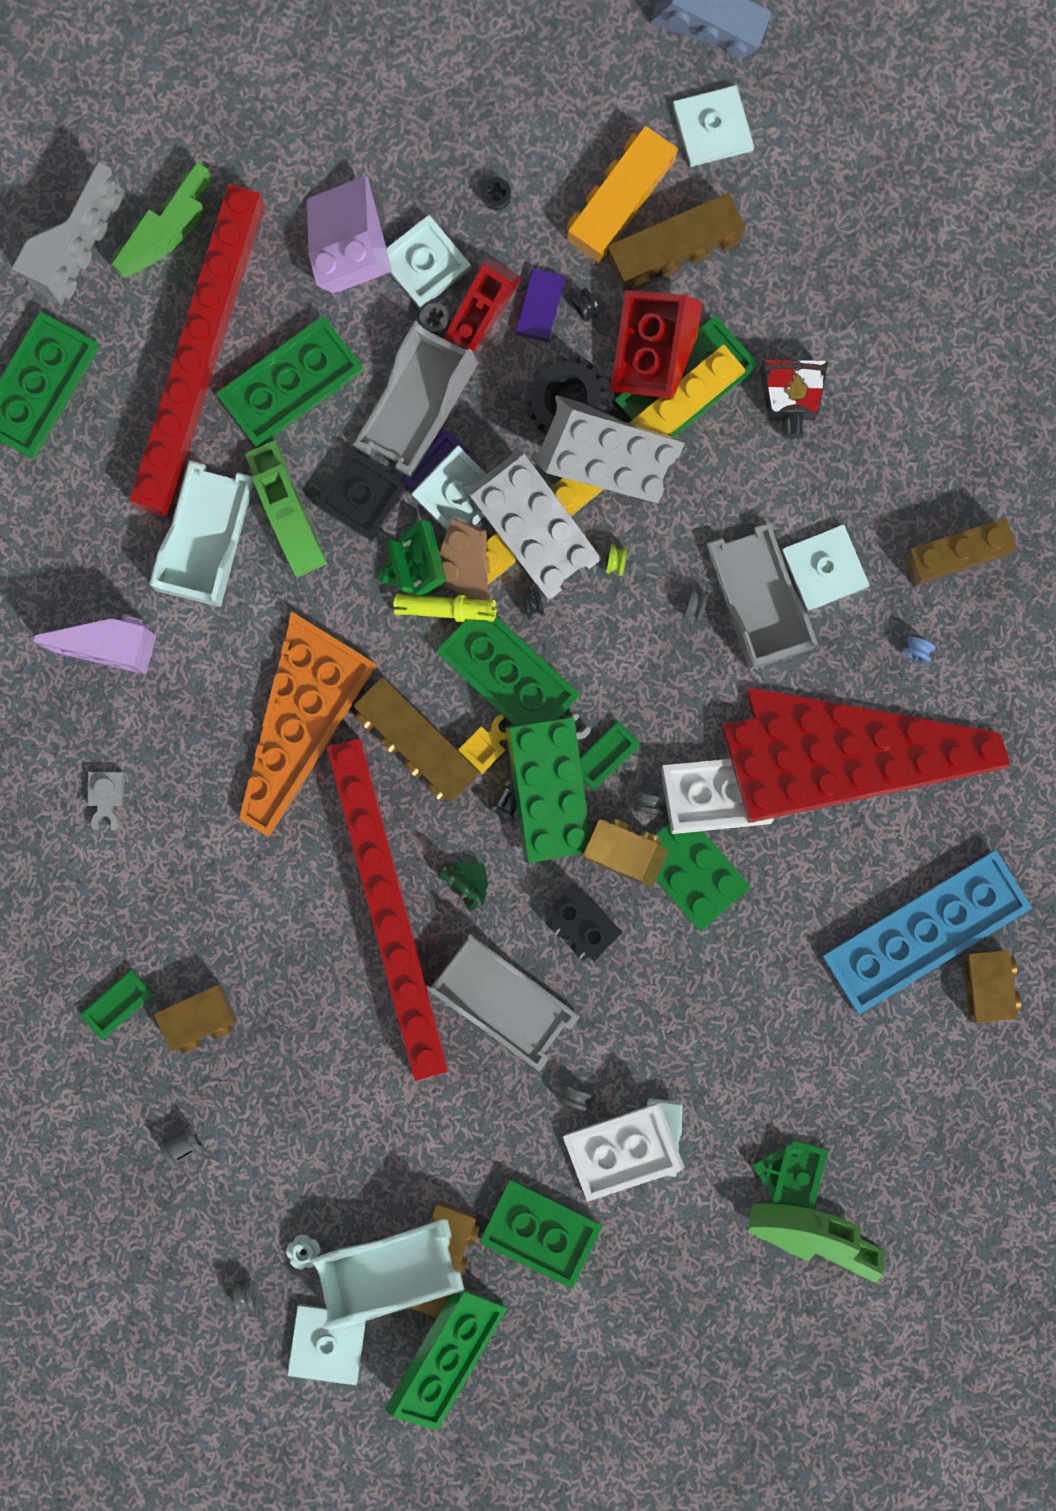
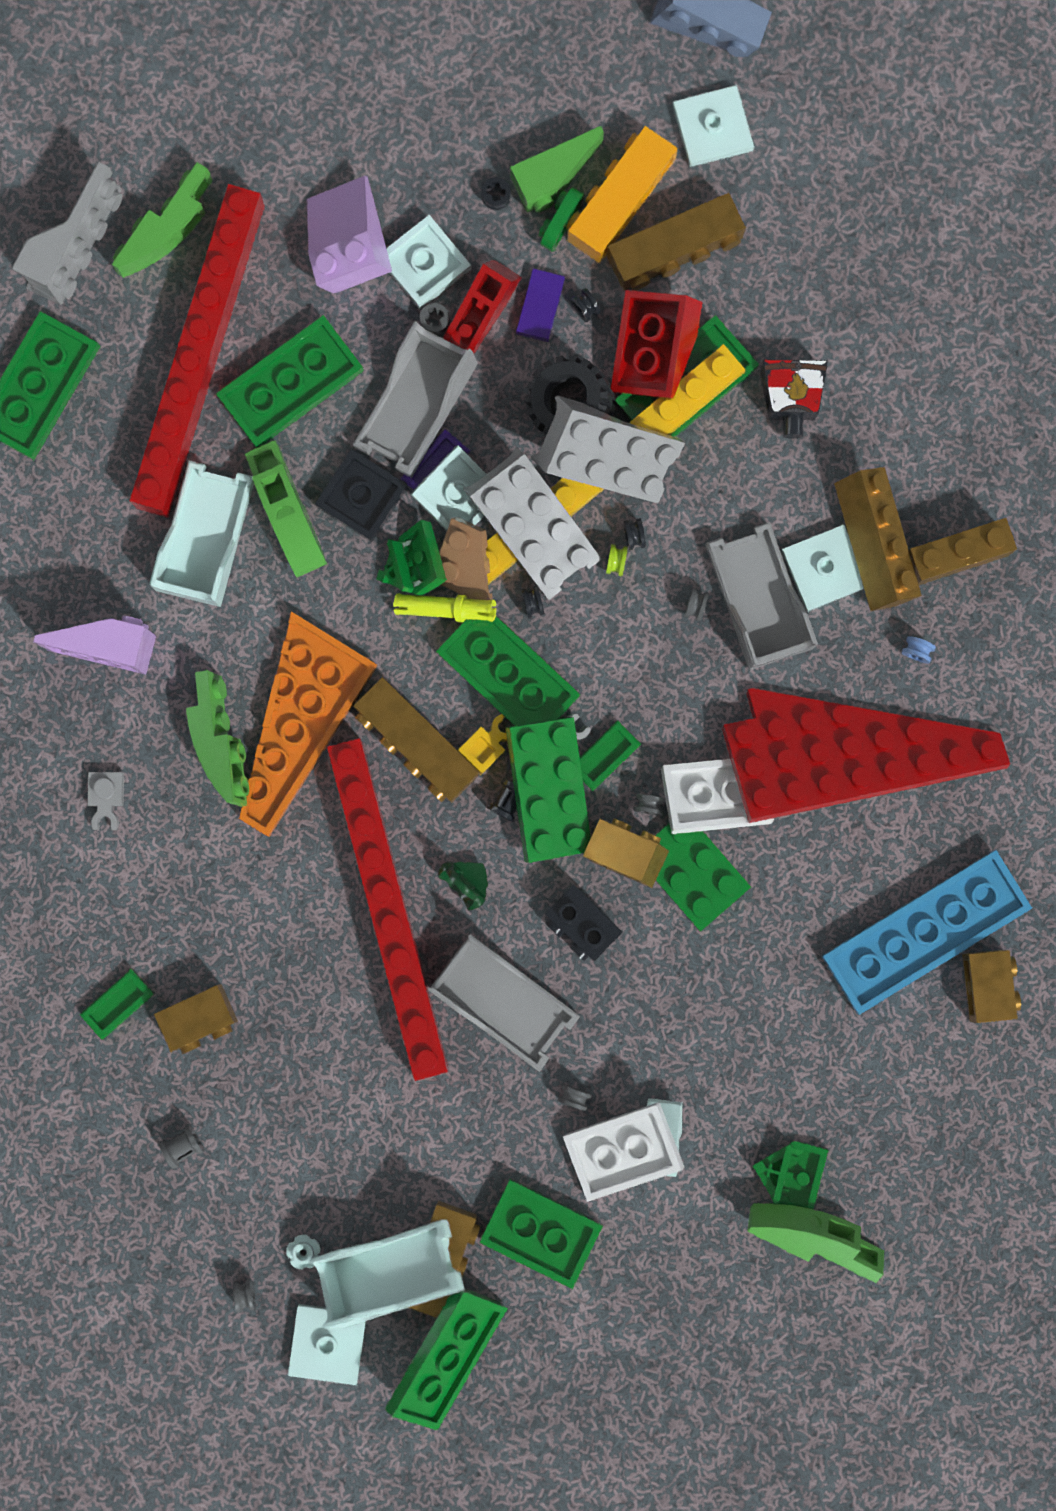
(217, 751): none -> bright green slope
(550, 172): none -> bright green slope
(566, 206): none -> green plate
(634, 534): none -> black bush
(877, 539): none -> pearl gold brick

